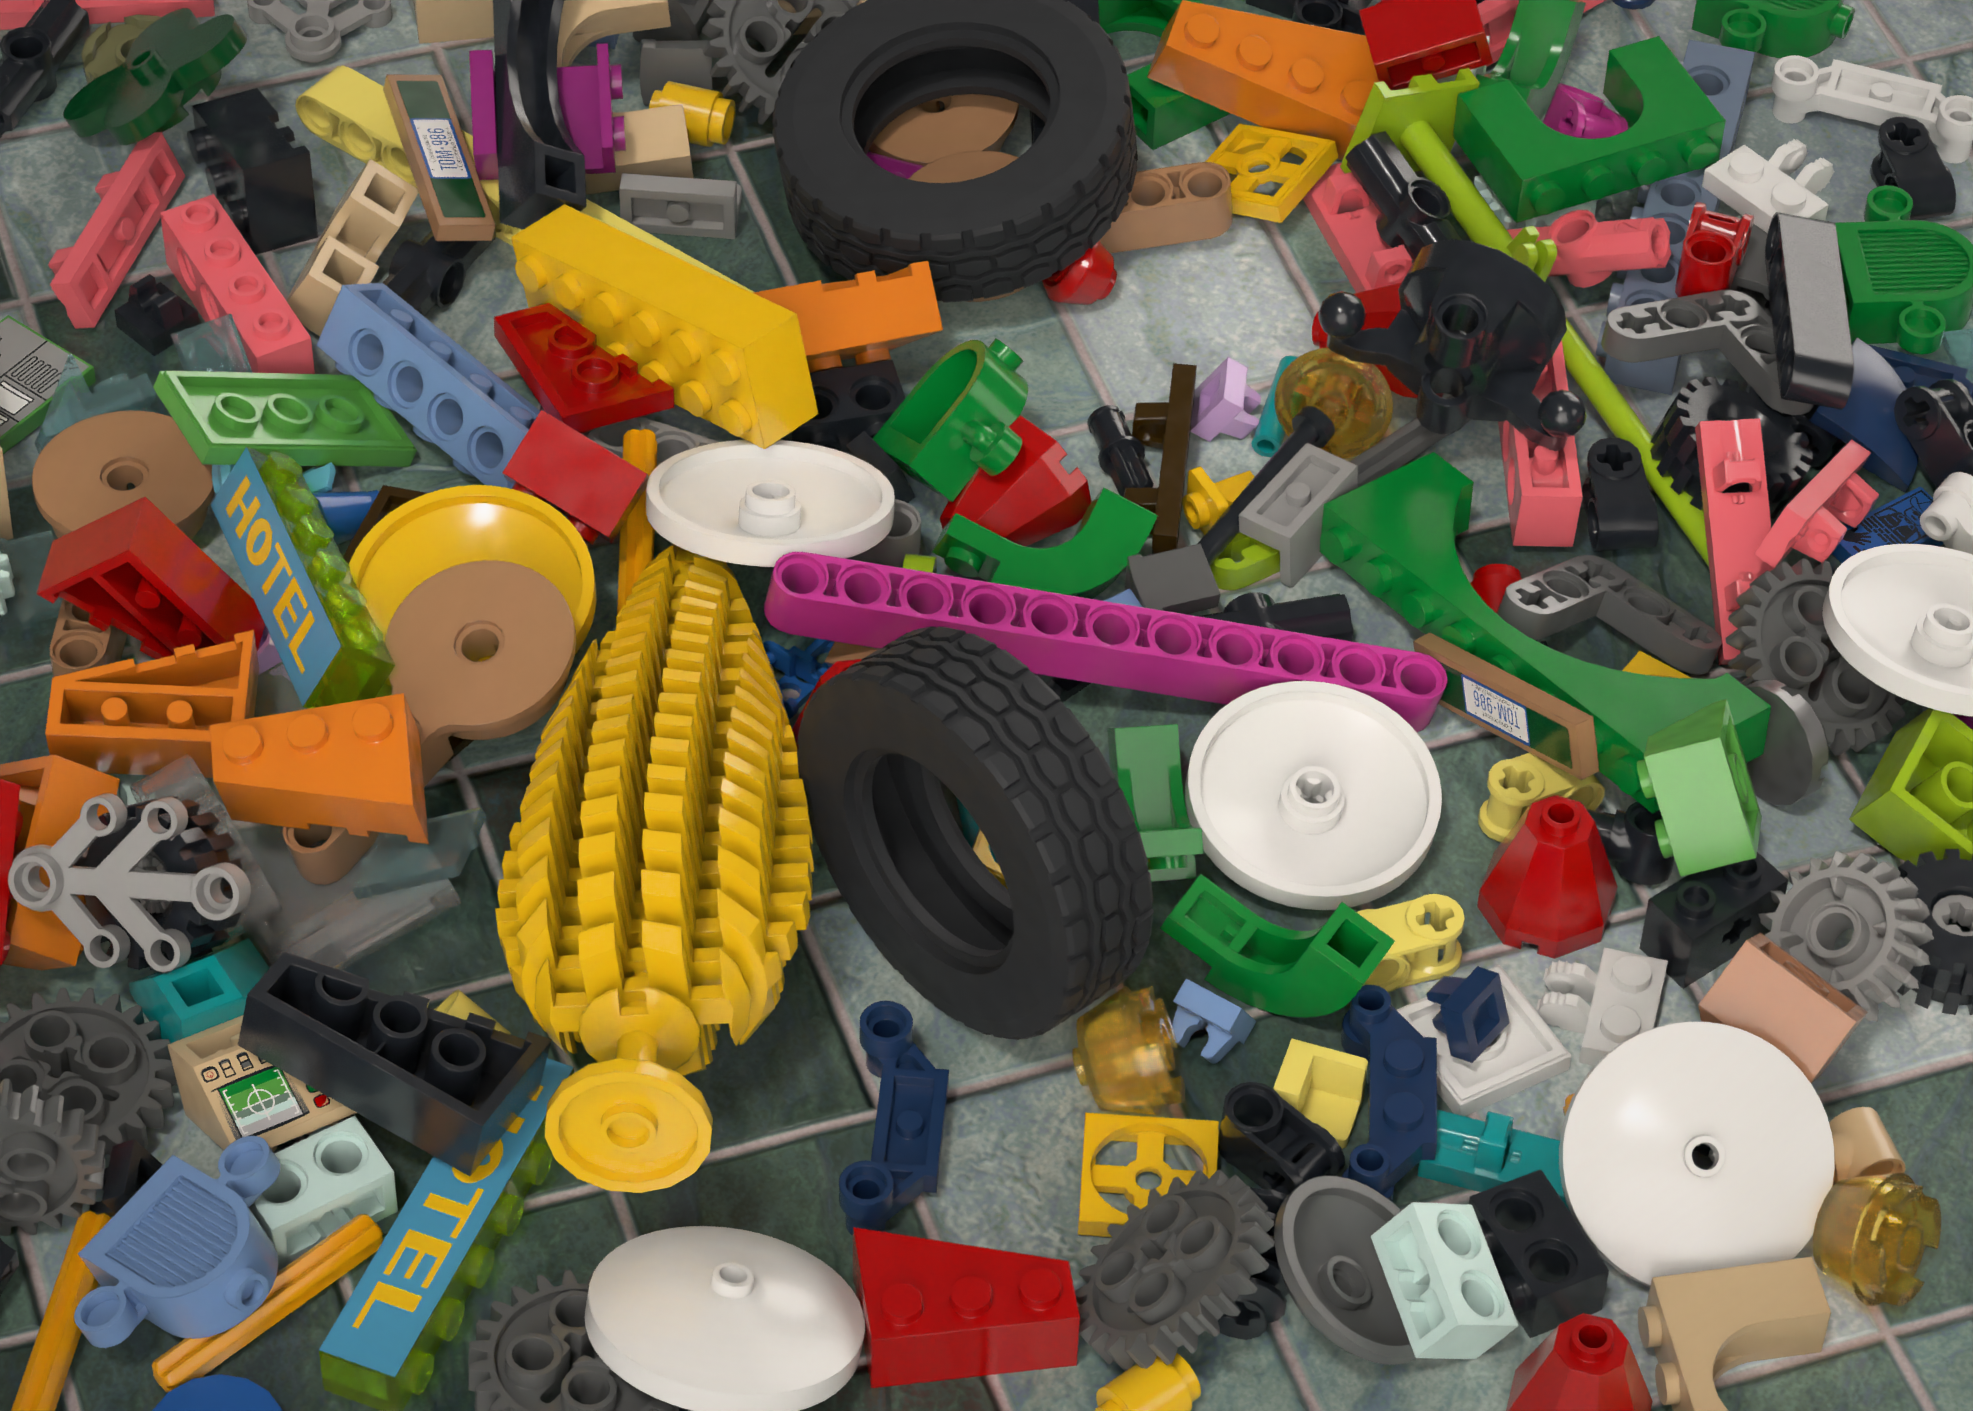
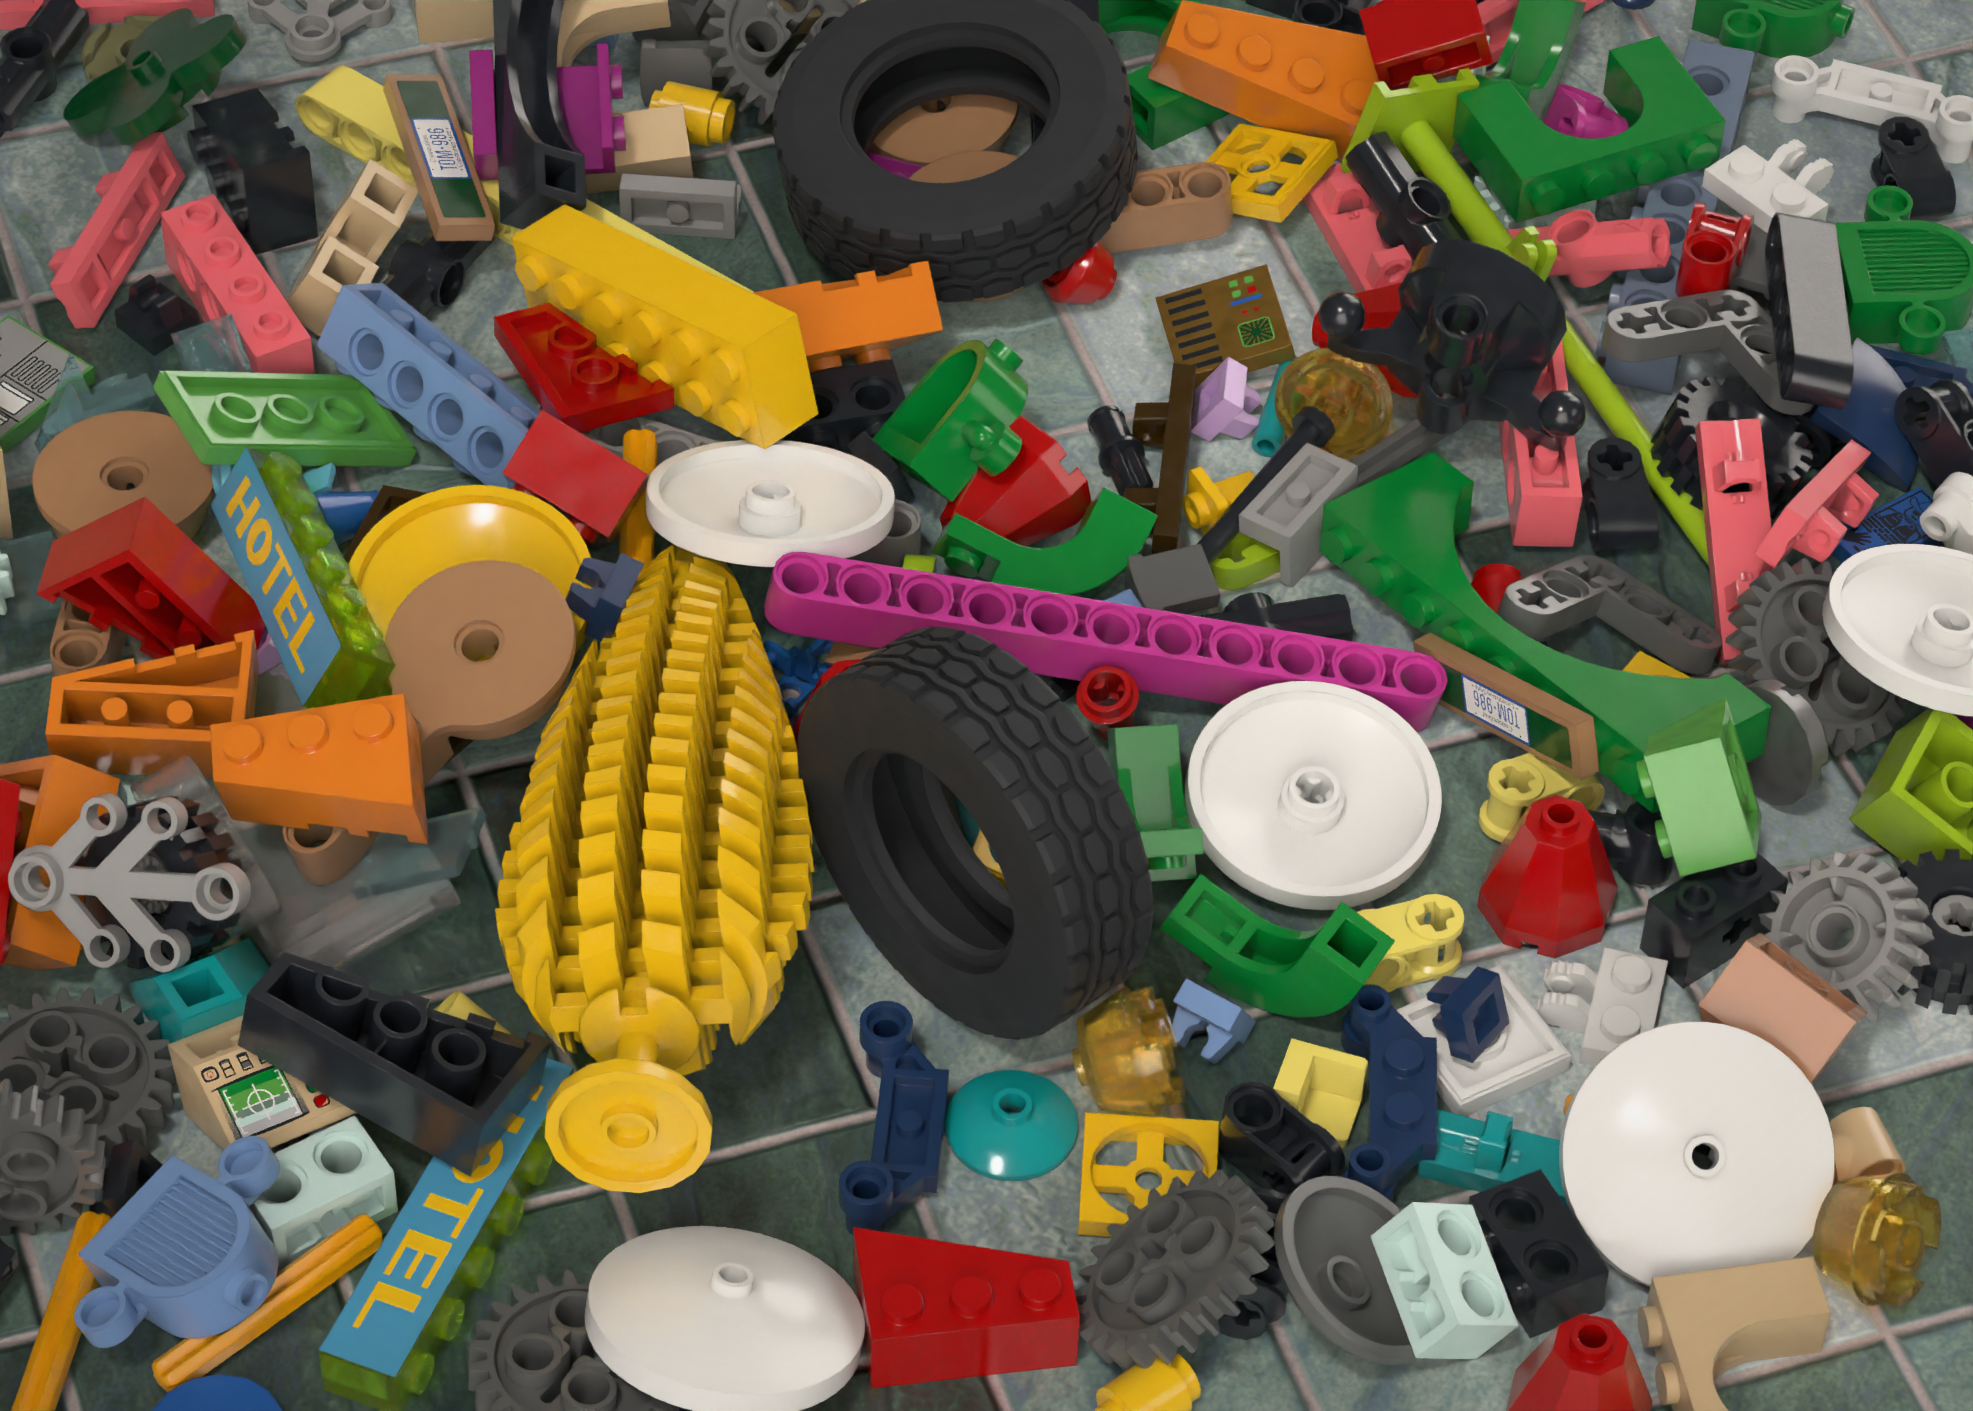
(607, 598): none -> dark blue tile
(1005, 1143): none -> teal dish
(1108, 699): none -> red cone
(1226, 319): none -> pearl gold tile

